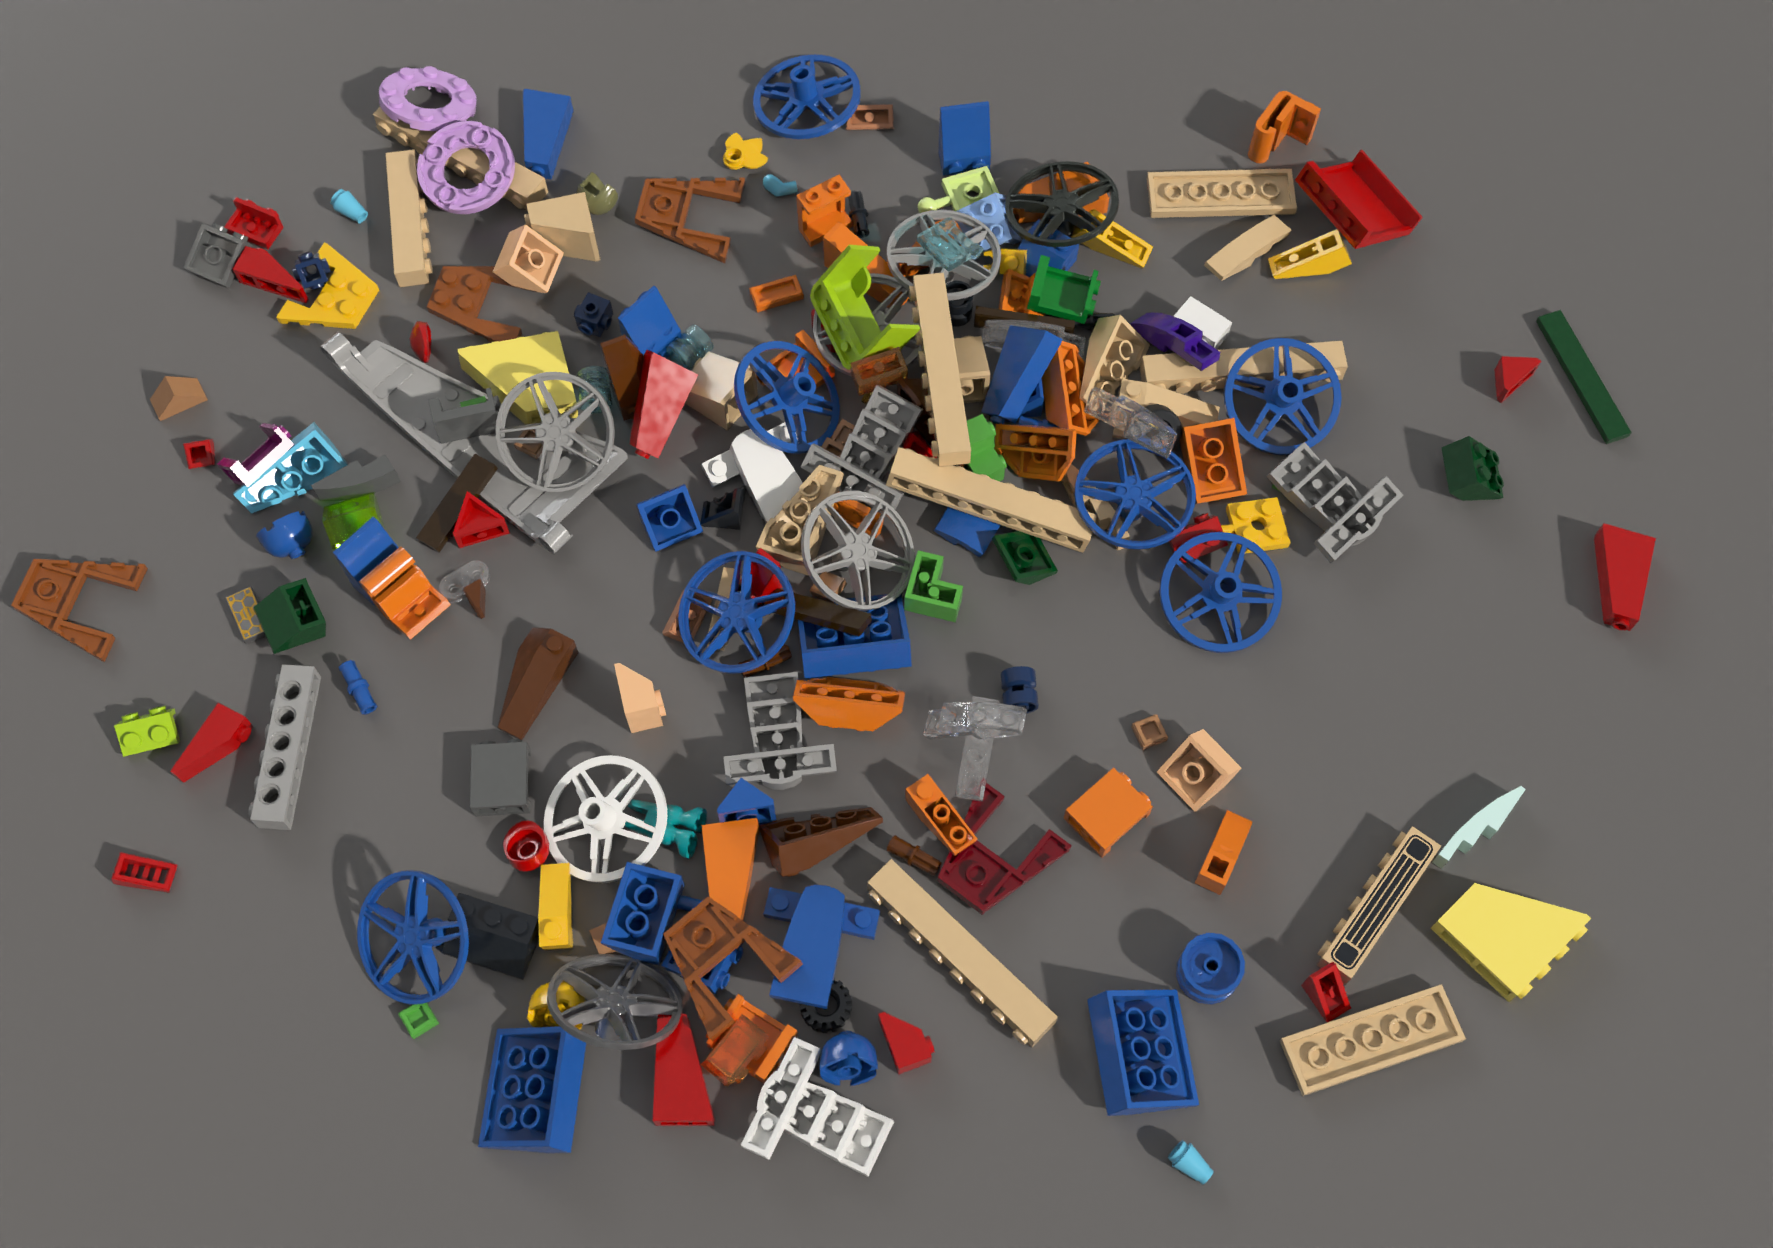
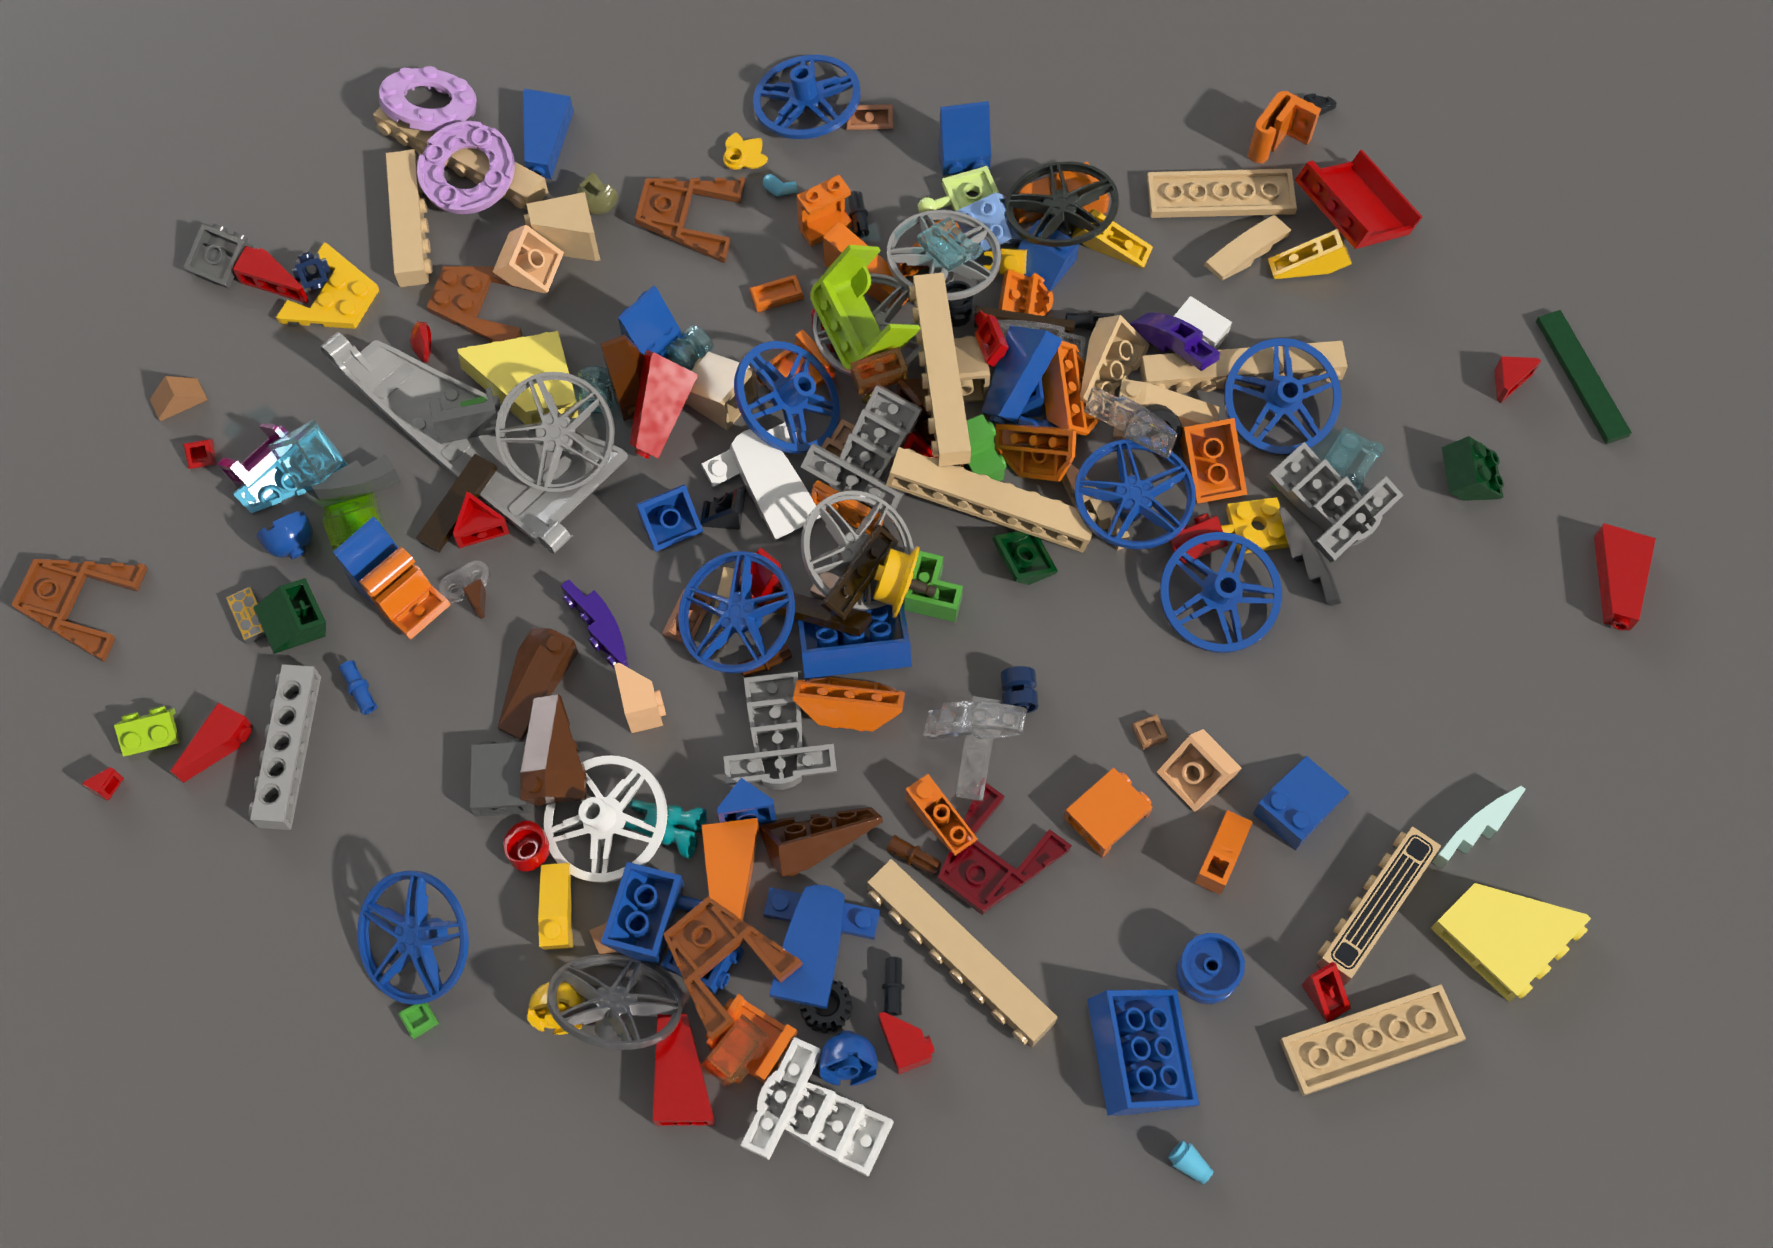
(104, 783): none -> red slope
(127, 859): red slope -> none
(254, 222): red bracket -> none
(306, 455): none -> clear light blue slope
(347, 205): medium azure cone -> none
(497, 936): black slope -> none
(531, 449): medium nougat tile -> none
(533, 1090): blue slope -> none
(550, 758): none -> reddish brown wedge
(593, 315): dark blue brick -> none
(600, 621): none -> dark purple slope
(783, 534): tan wedge -> none
(859, 573): none -> dark brown tile
(893, 986): none -> black axle
(896, 578): none -> yellow piece
(966, 530): blue slope -> none
(990, 338): none -> red hinge
(1063, 292): green panel -> none
(1300, 802): none -> blue slope
(1304, 550): none -> black slope
(1326, 104): none -> black tile
(1345, 452): none -> clear light blue plate

